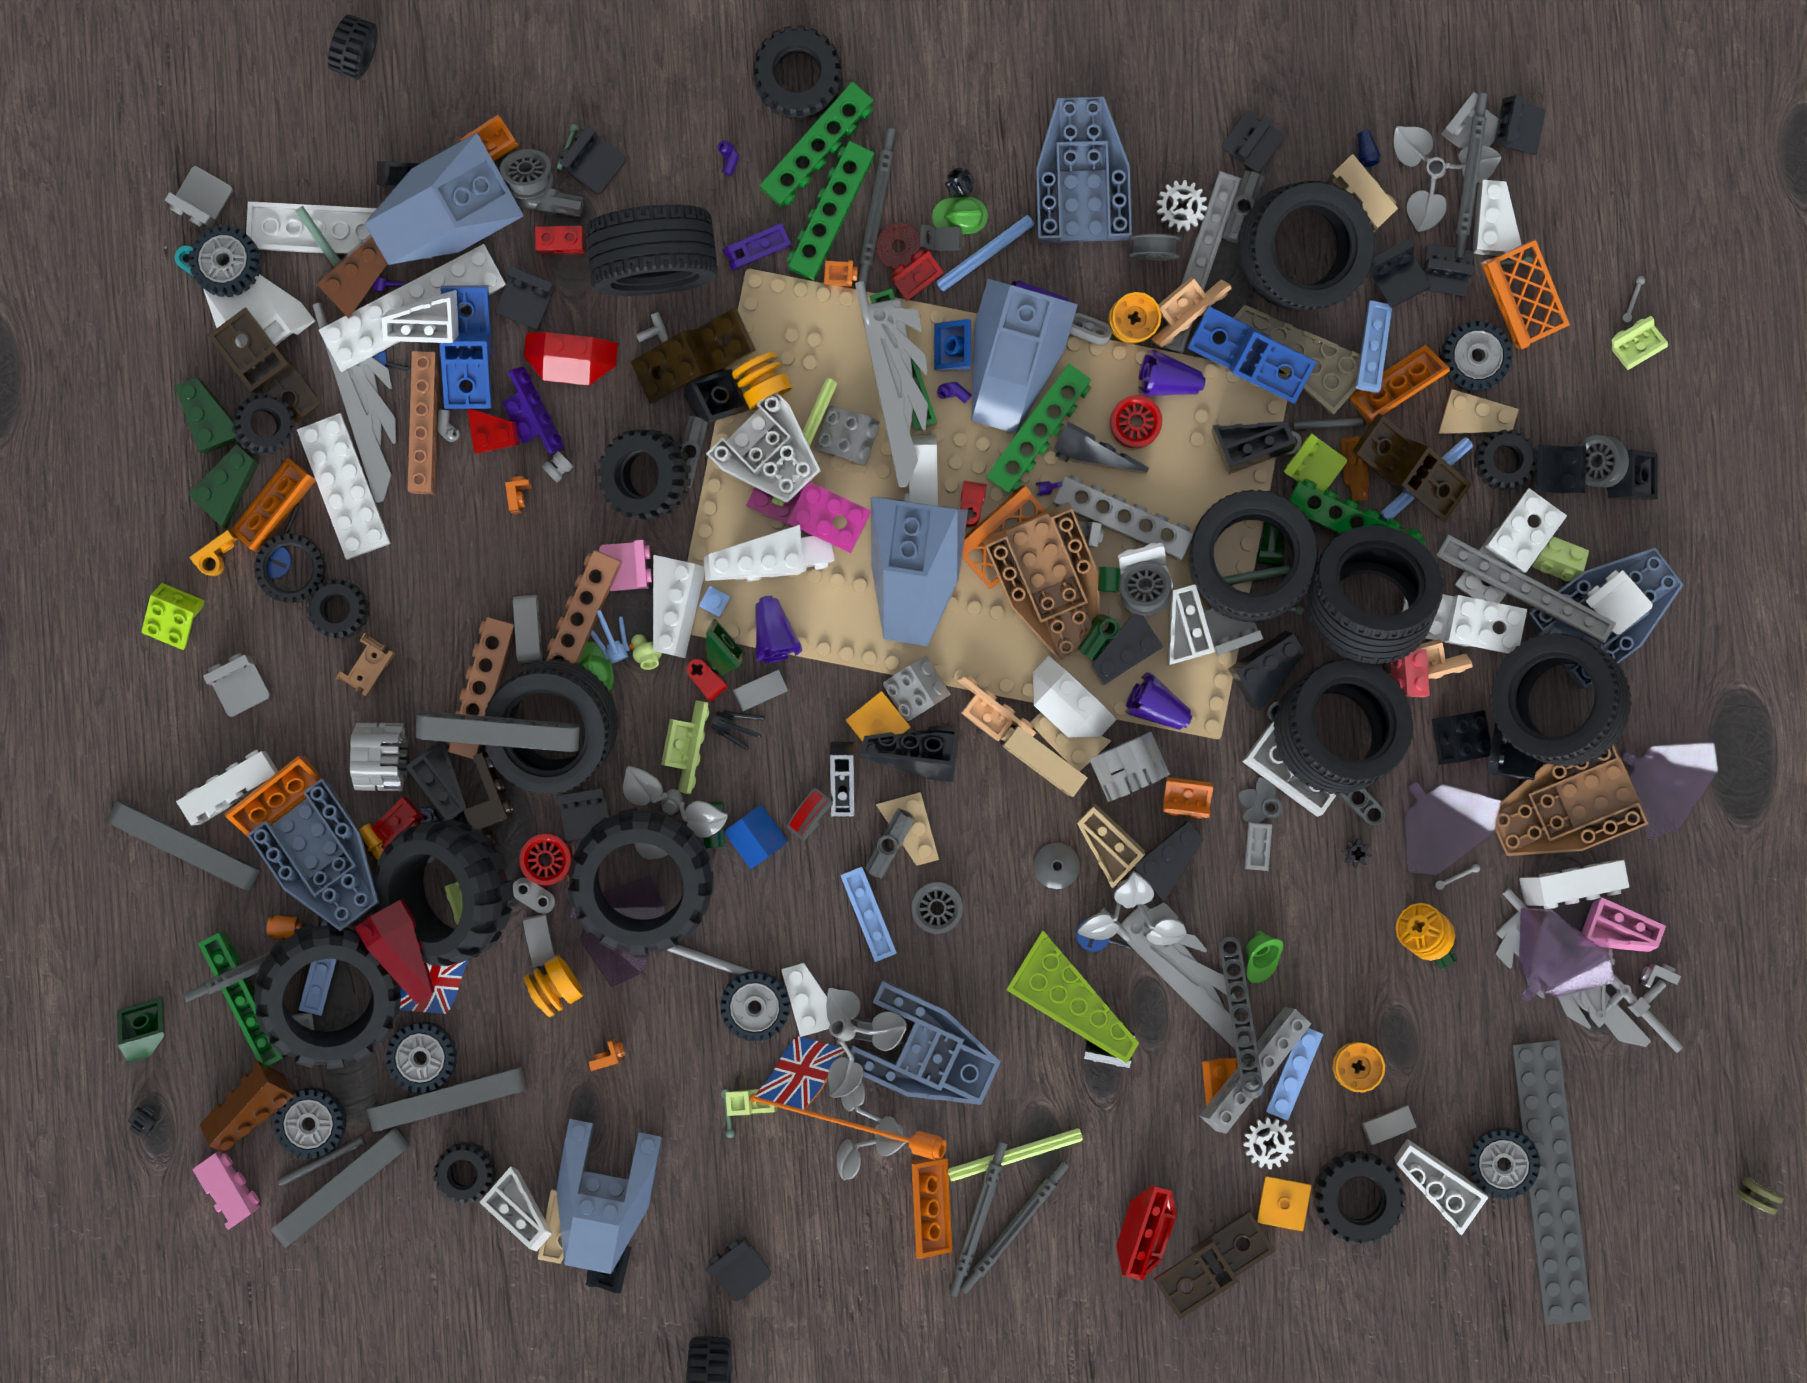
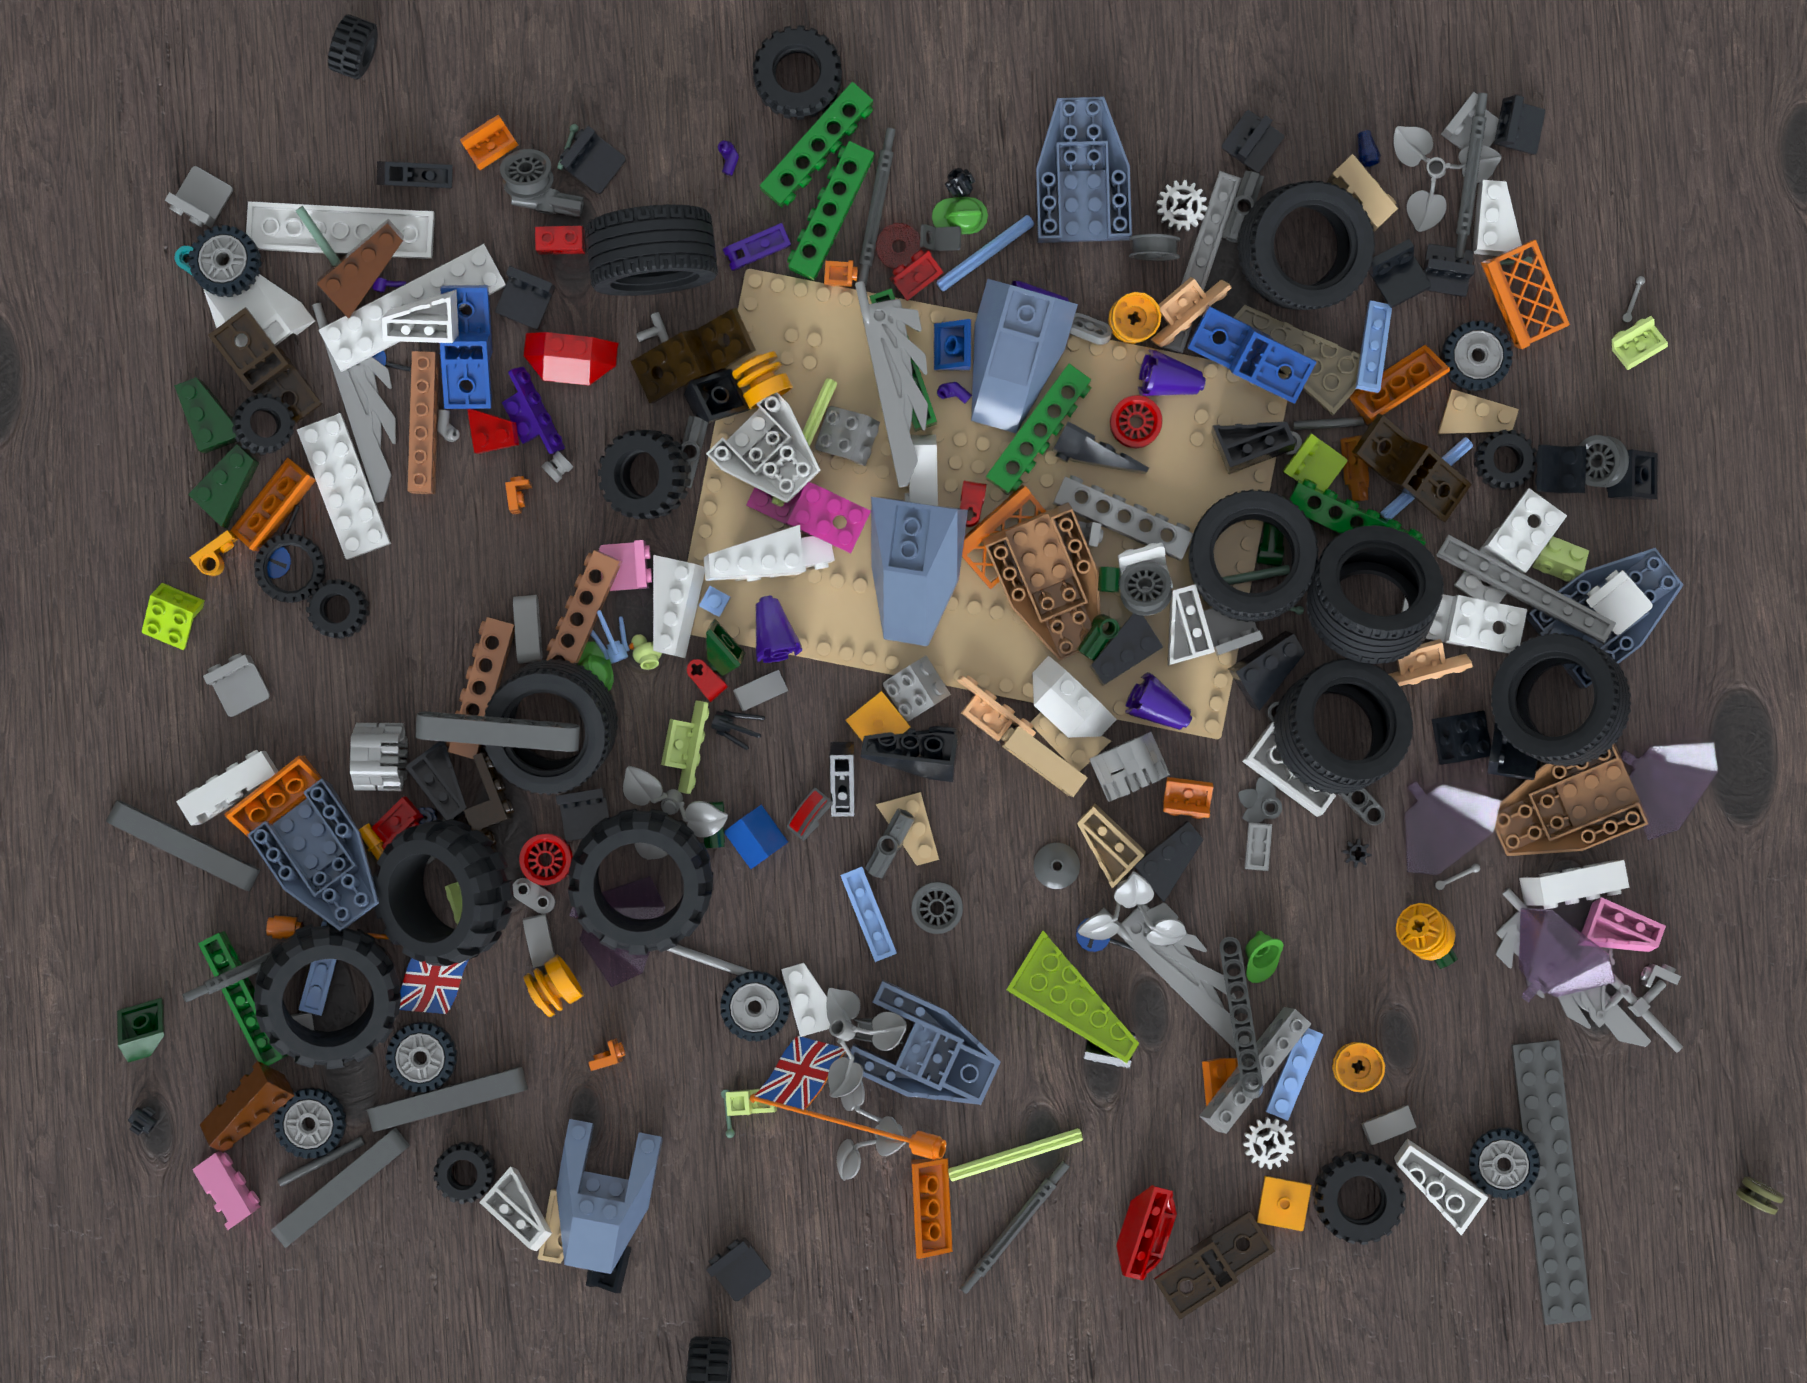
(368, 666): medium nougat piece -> none
(393, 942): dark red wedge -> none
(443, 205): sand blue wedge -> none
(978, 1218): dark grey axle -> none
(1046, 487): dark purple hand -> none
(1412, 673): coral bracket -> none

